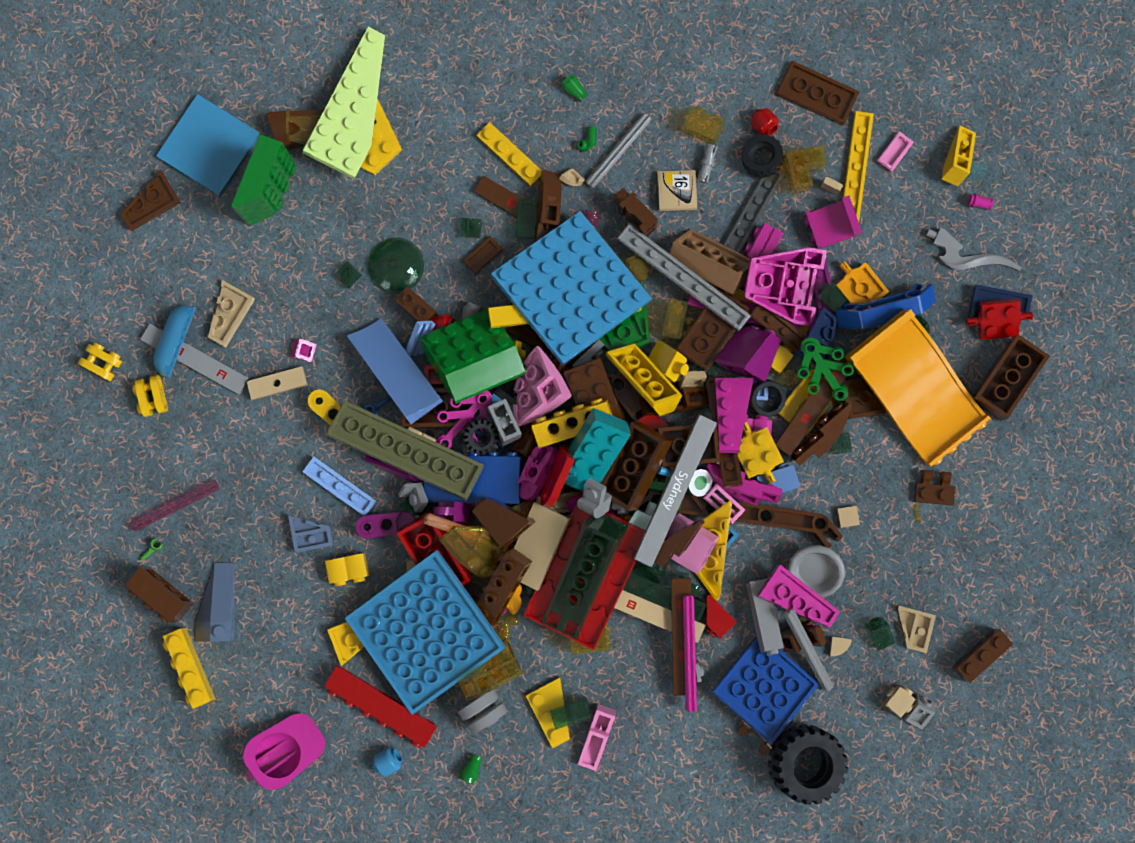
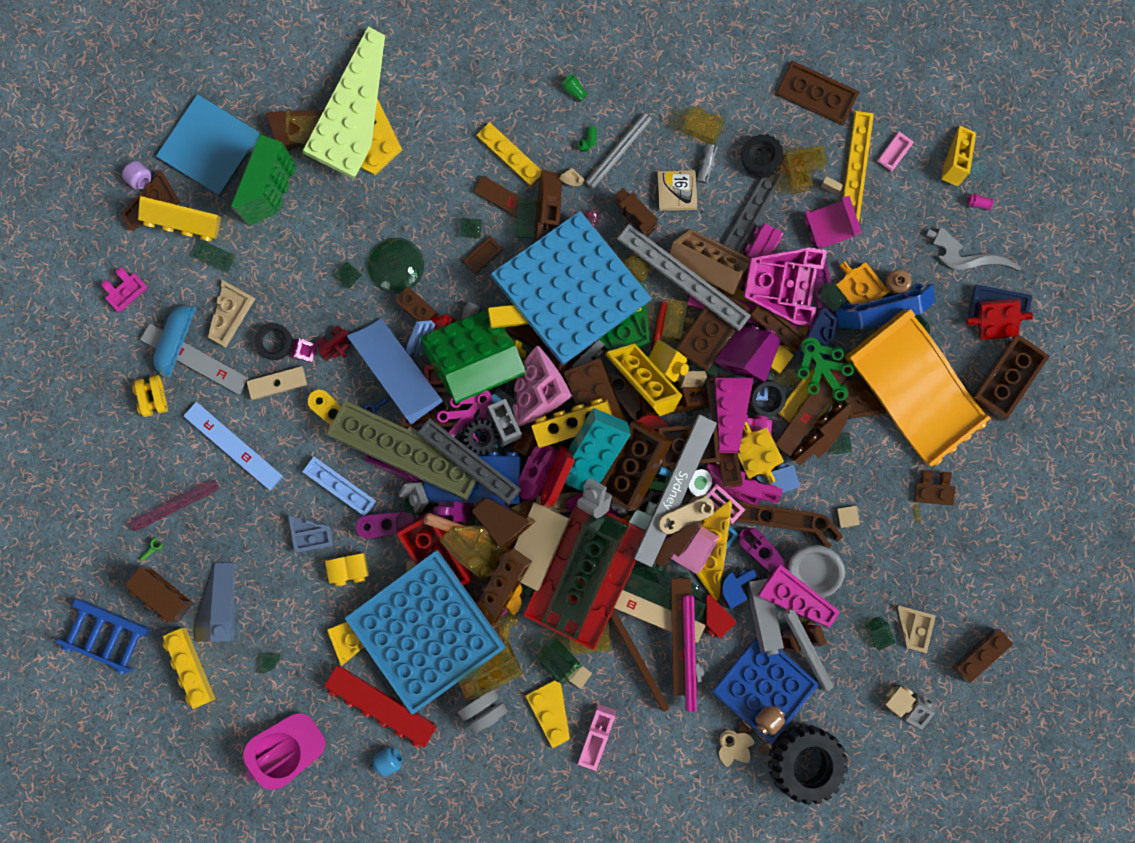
(97, 351): yellow brick -> none
(101, 616): none -> blue fence
(126, 292): none -> dark pink plate
(136, 175): none -> lavender head
(178, 217): none -> yellow slope
(214, 256): none -> clear green tile
(233, 446): none -> light blue tile
(268, 662): none -> clear green tile
(273, 327): none -> black tyre
(334, 346): none -> dark red hips
(469, 461): none -> dark grey tile
(471, 769): green cone -> none
(558, 661): none -> clear green brick
(571, 713): clear green brick -> none
(581, 677): none -> tan tile
(639, 661): none -> reddish brown tile
(659, 323): none -> red piece
(688, 514): none -> tan piece
(731, 587): none -> blue brick
(736, 749): none -> tan plate
(752, 549): none -> magenta piece
(765, 121): red head -> none
(770, 720): none -> medium nougat head
(839, 645): tan tile -> none
(896, 276): none -> medium nougat head

